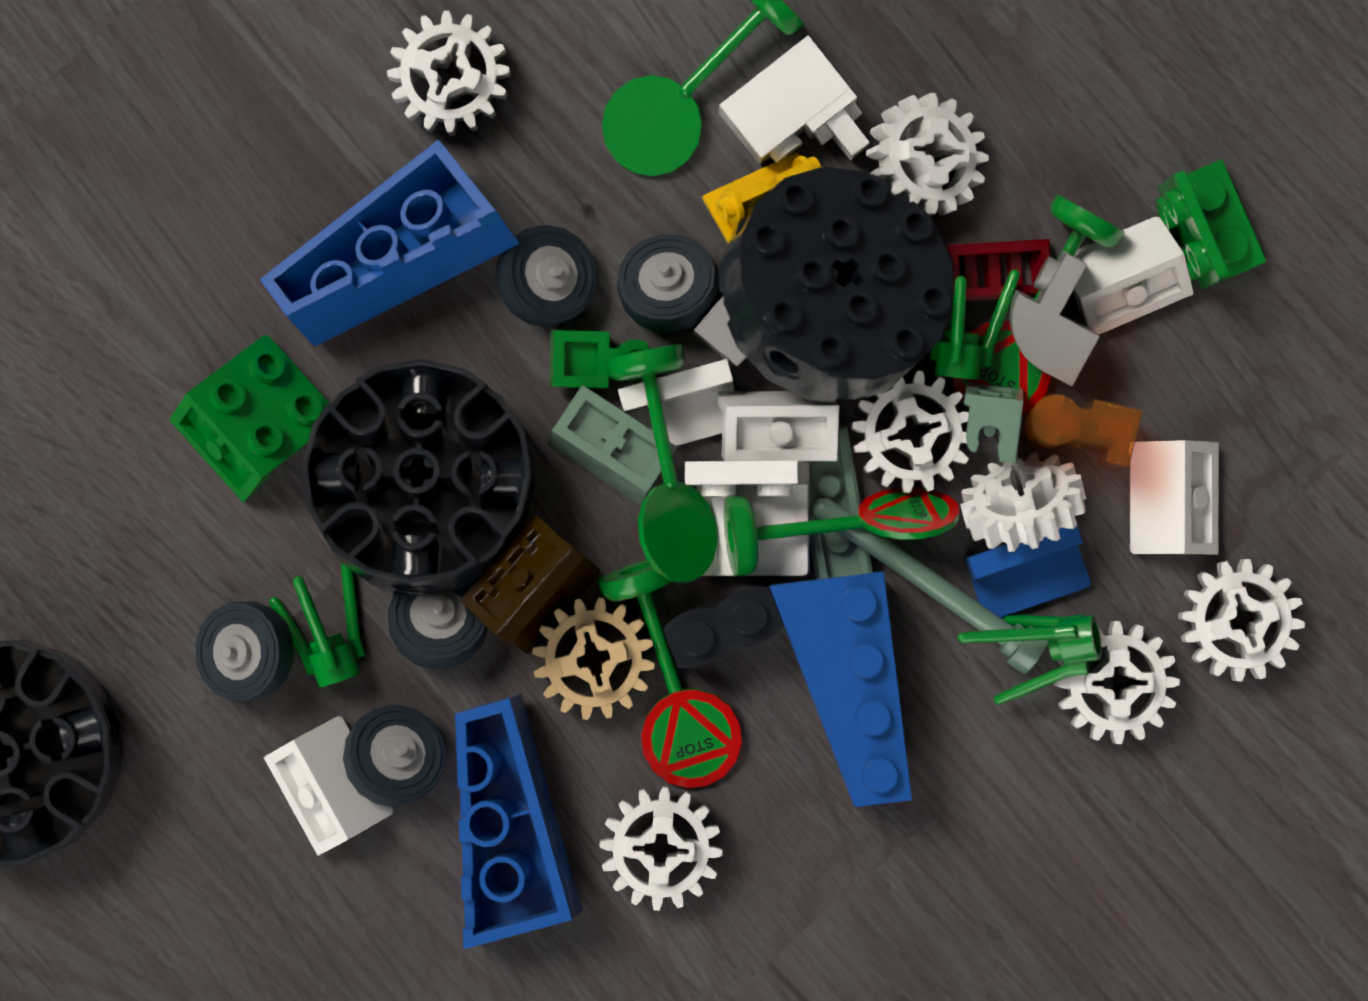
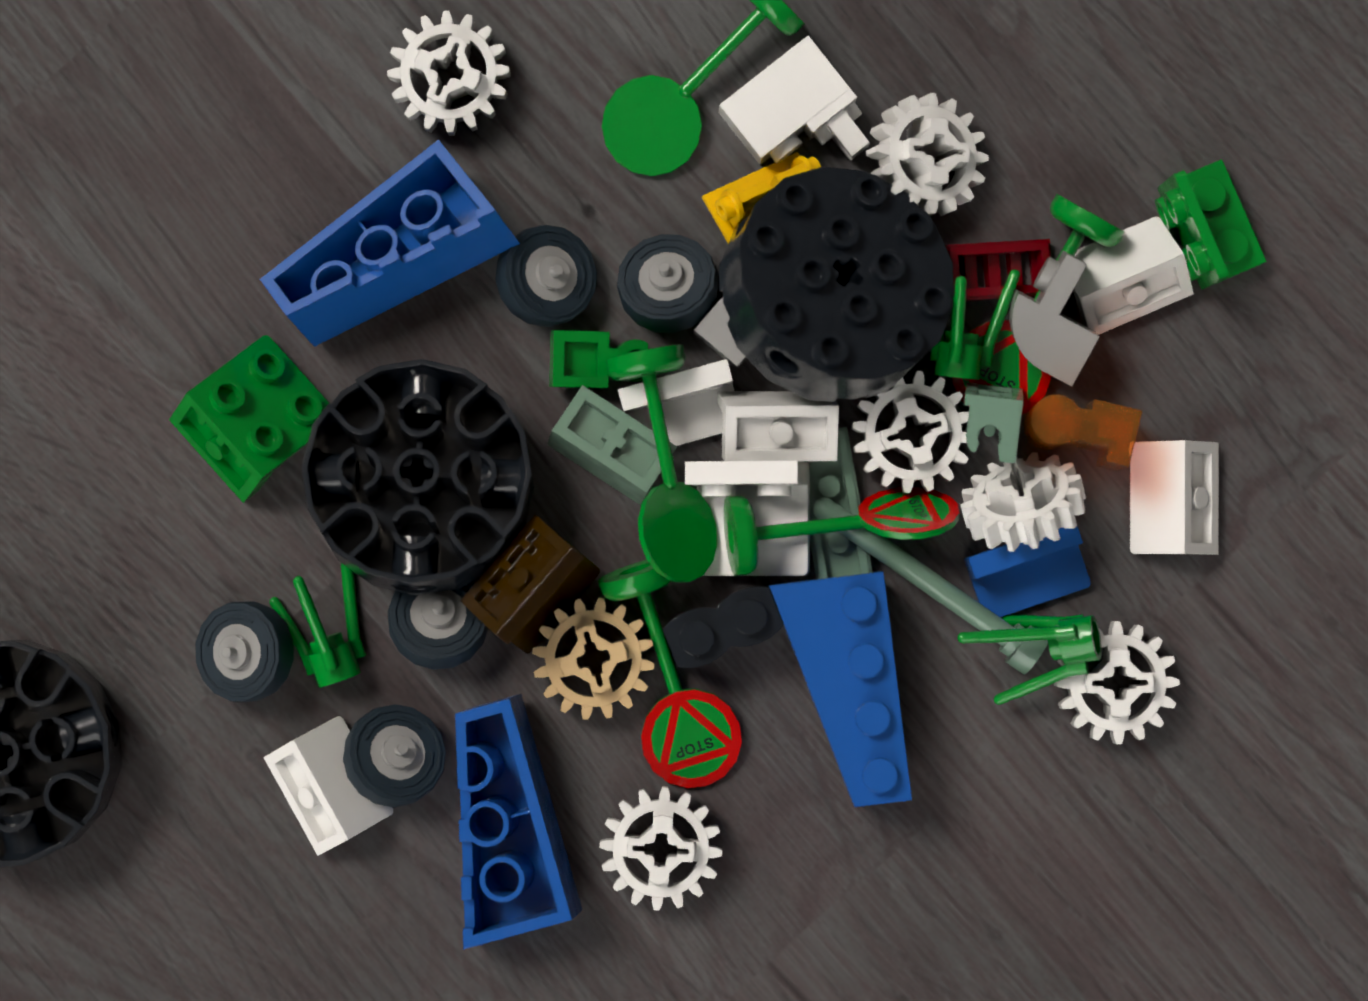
(1251, 644): white gear -> none

